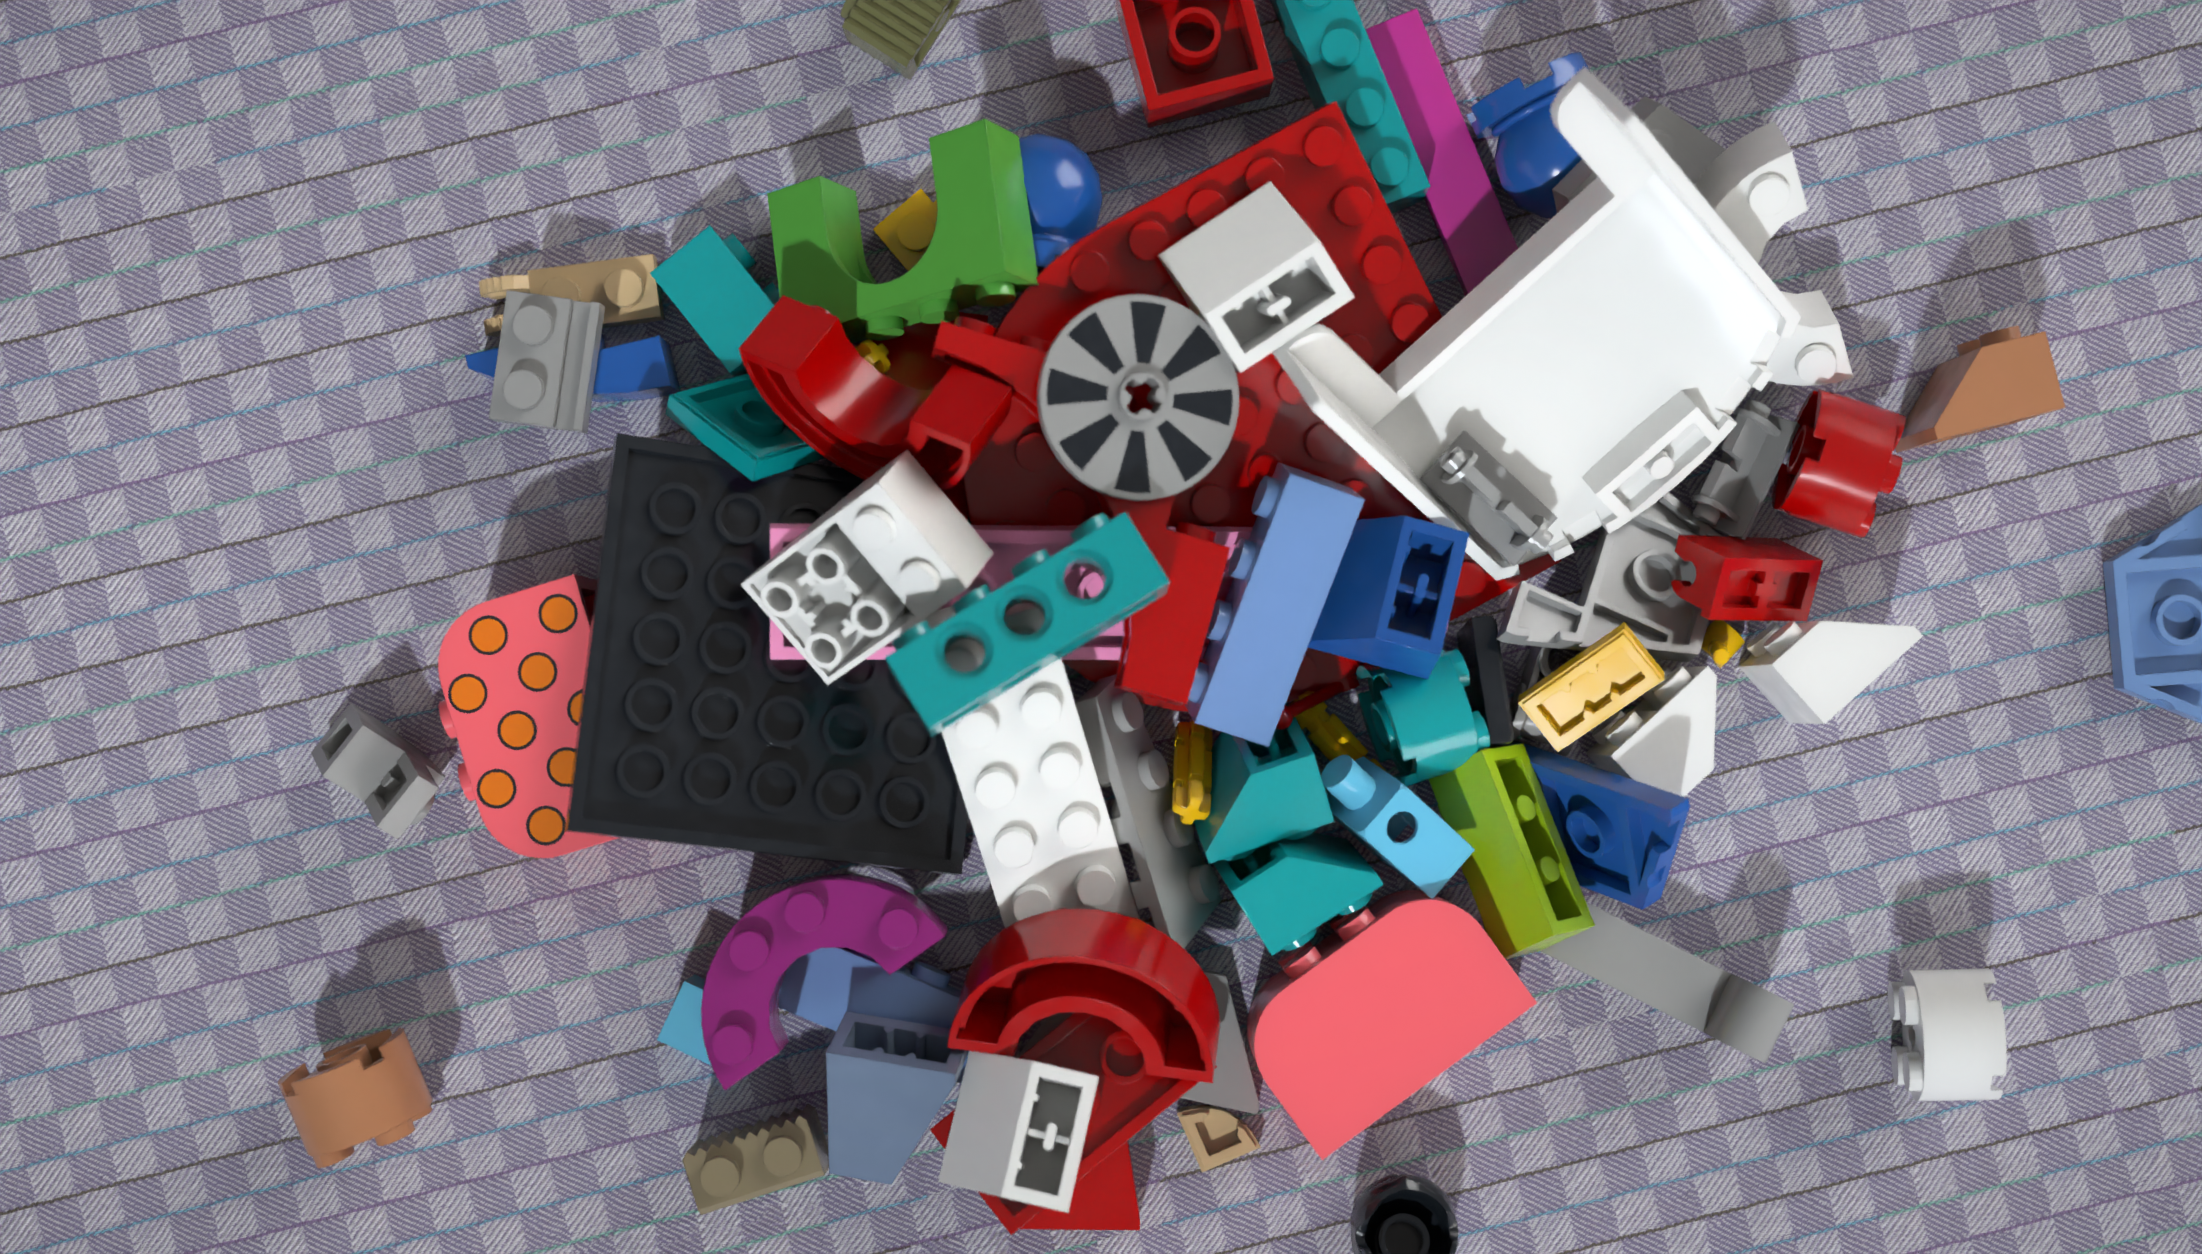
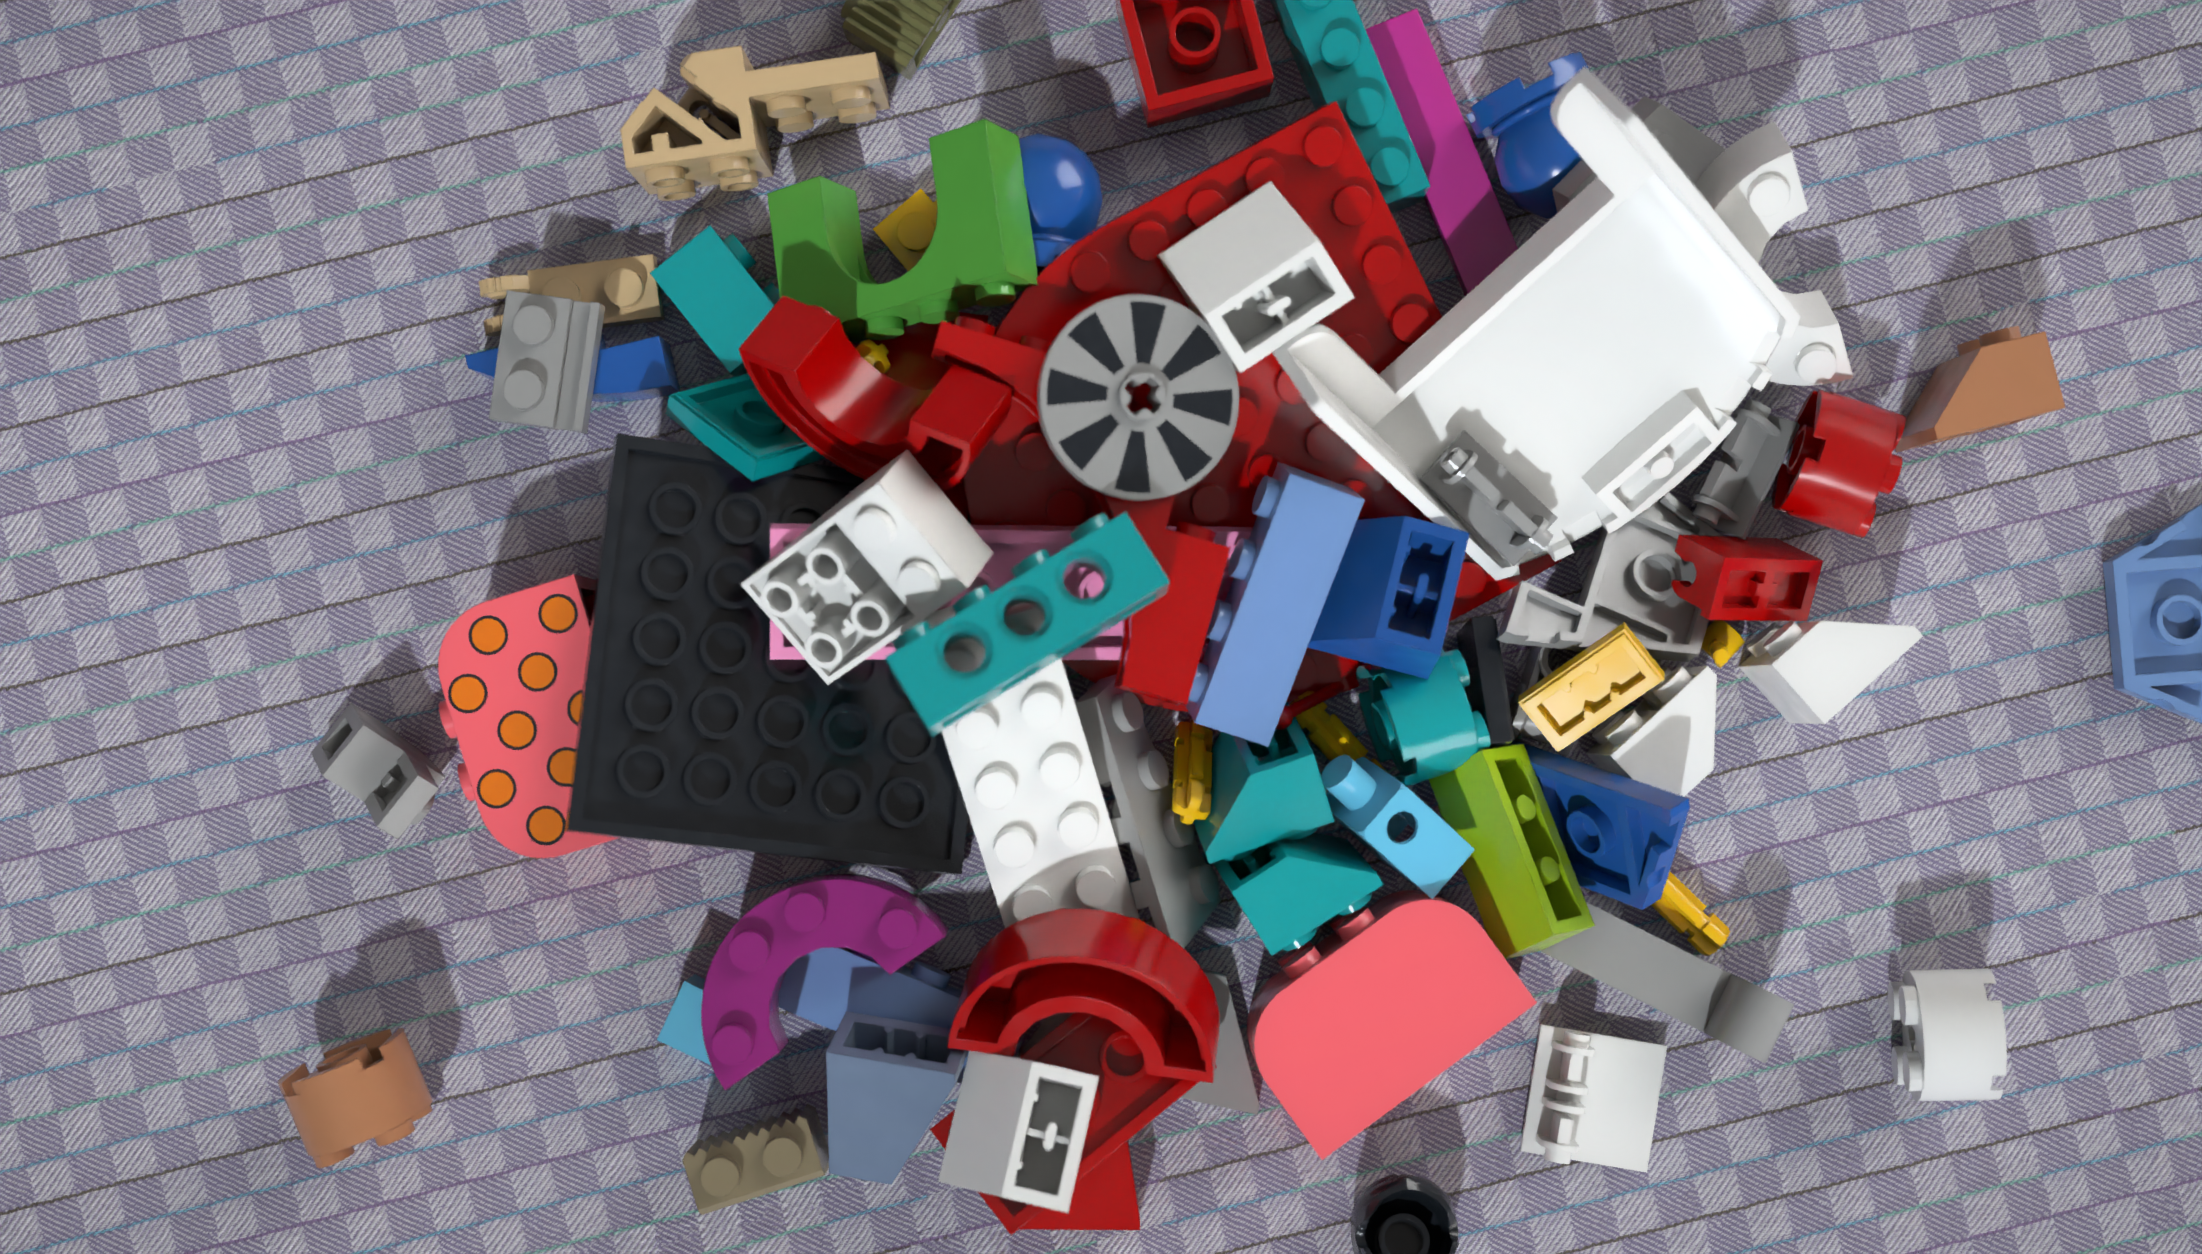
(677, 153): none -> tan piece
(1216, 1135): tan tile -> none
(1593, 1098): none -> white hinge
(1686, 913): none -> yellow axle

